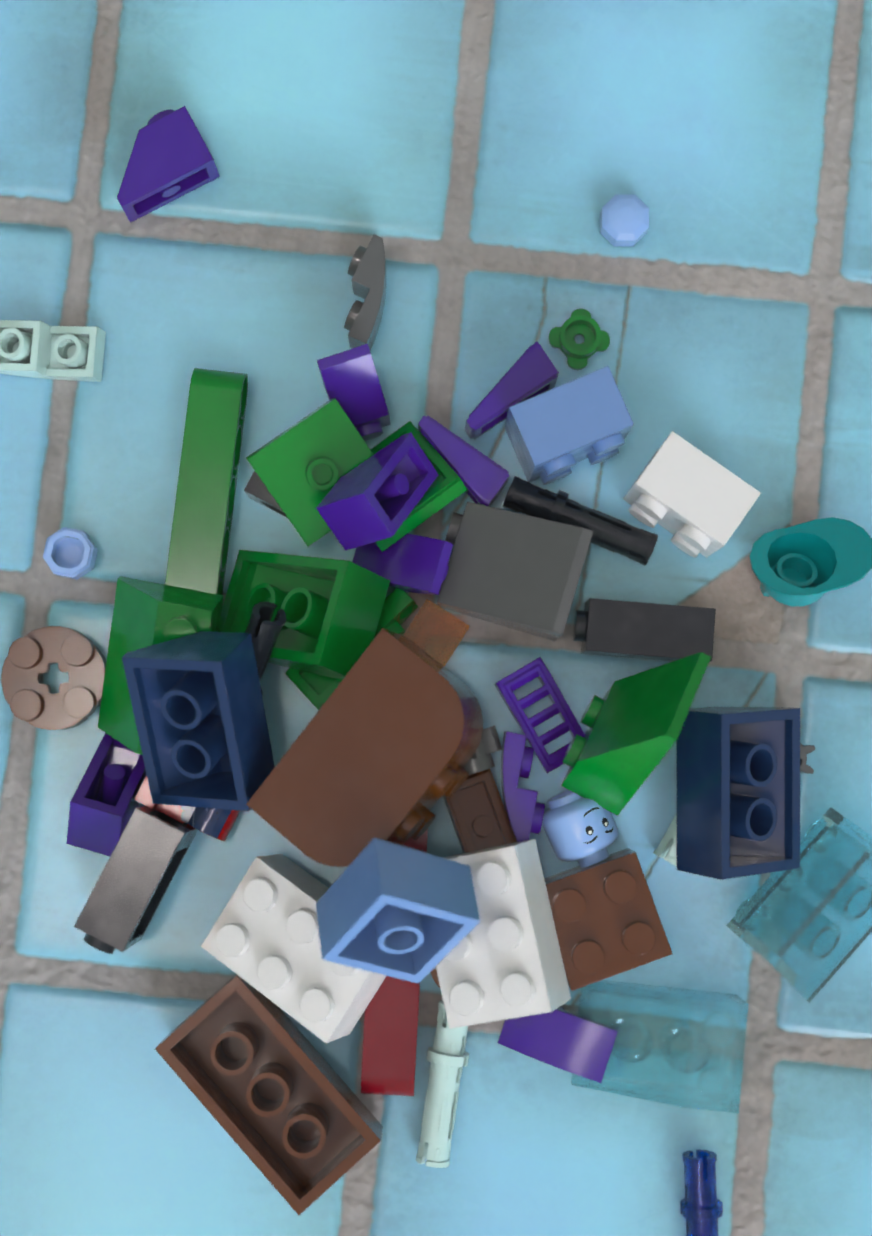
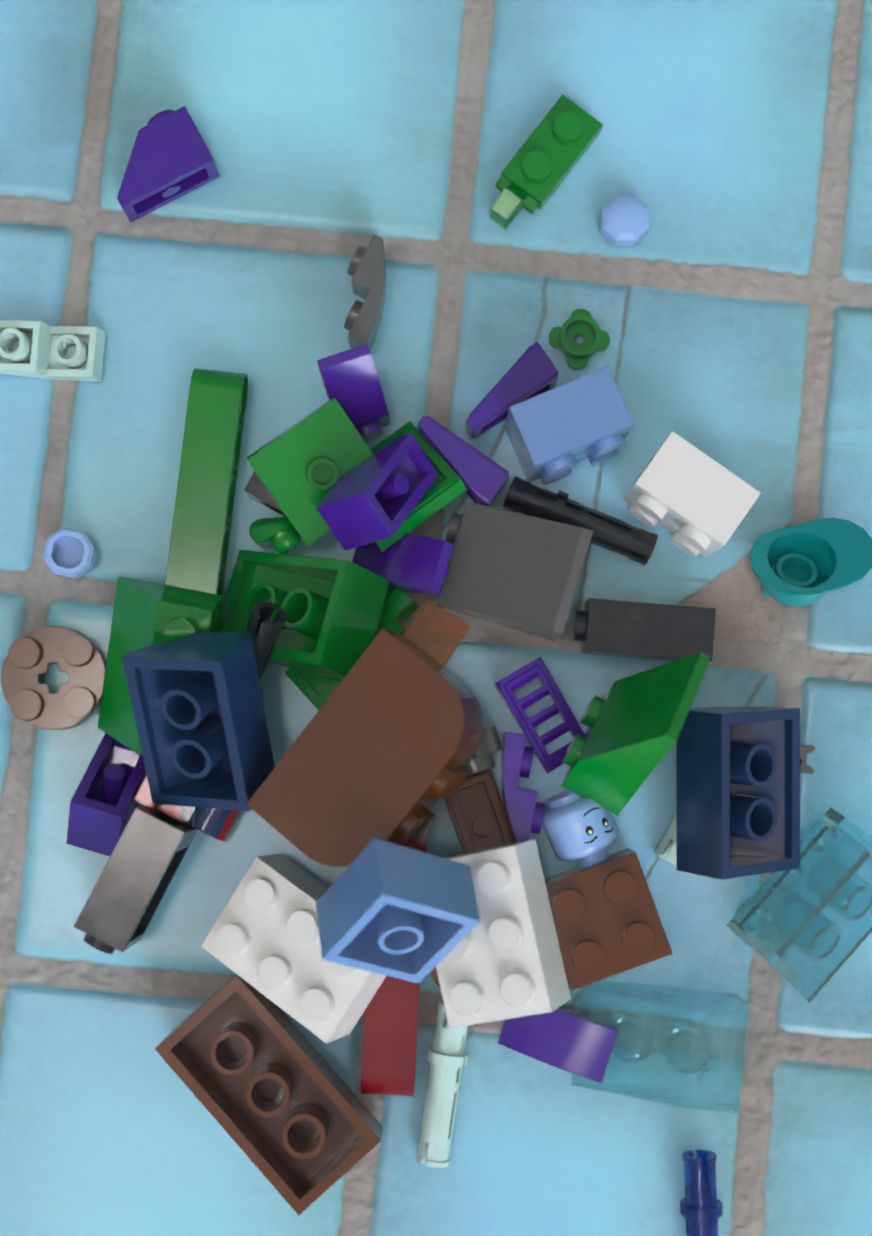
(275, 533): none -> green arm
(544, 160): none -> green hinge

